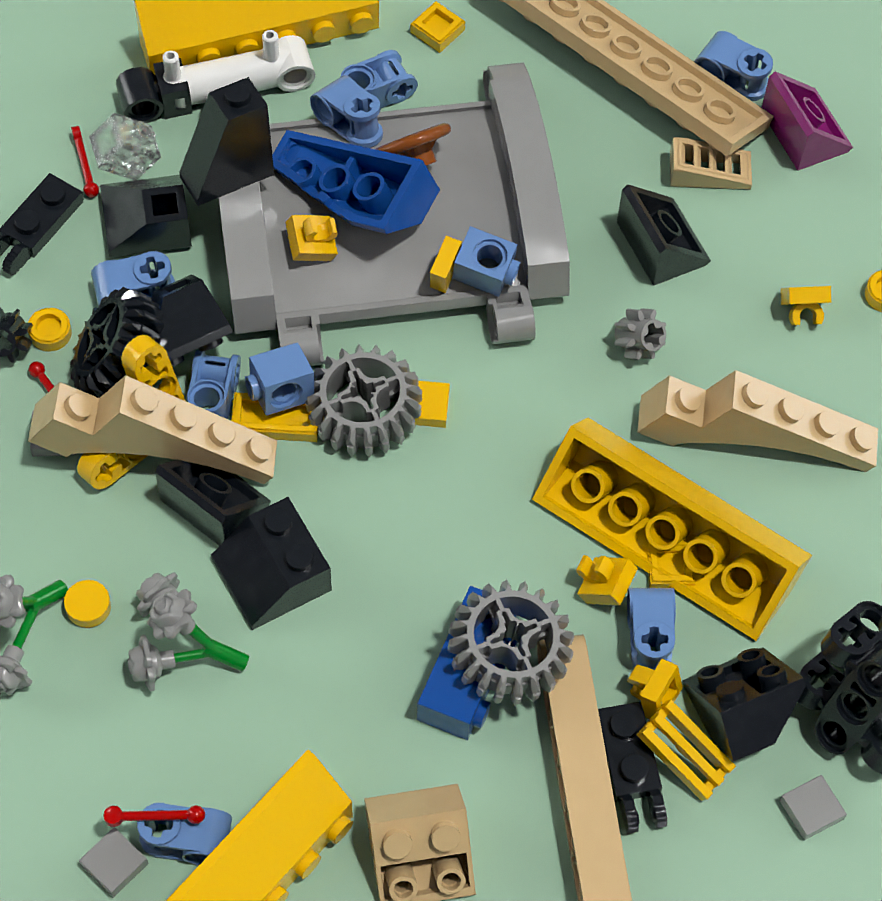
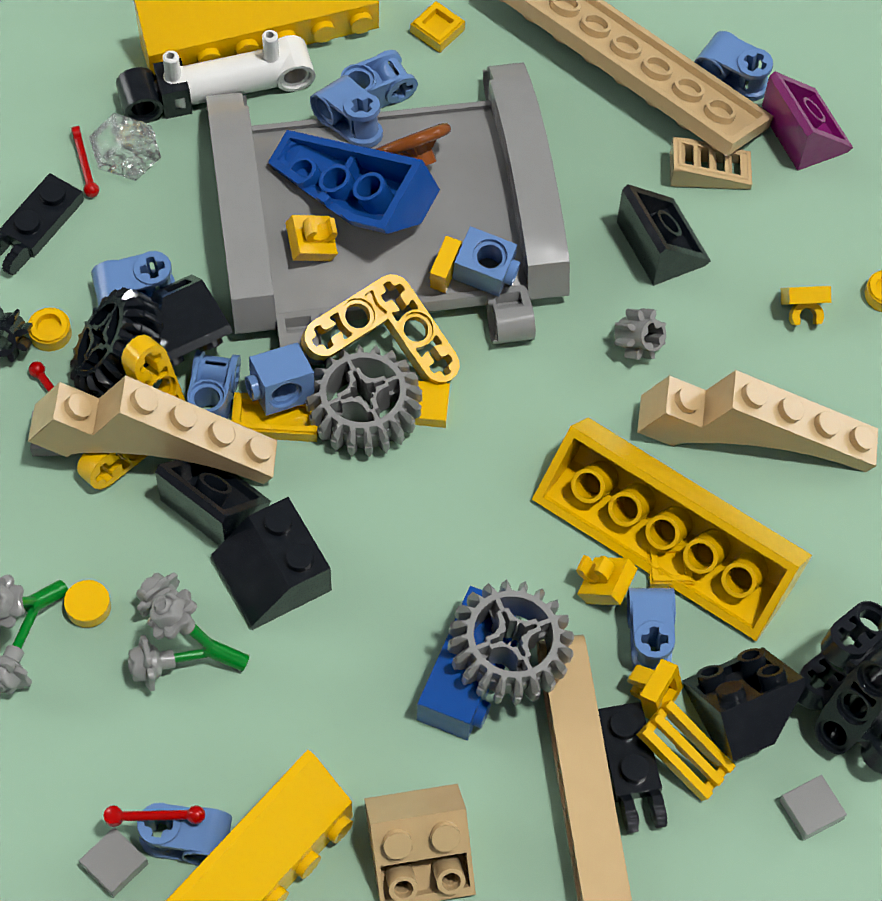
(145, 215): black slope -> none
(229, 143): black slope -> none
(381, 313): none -> yellow beam

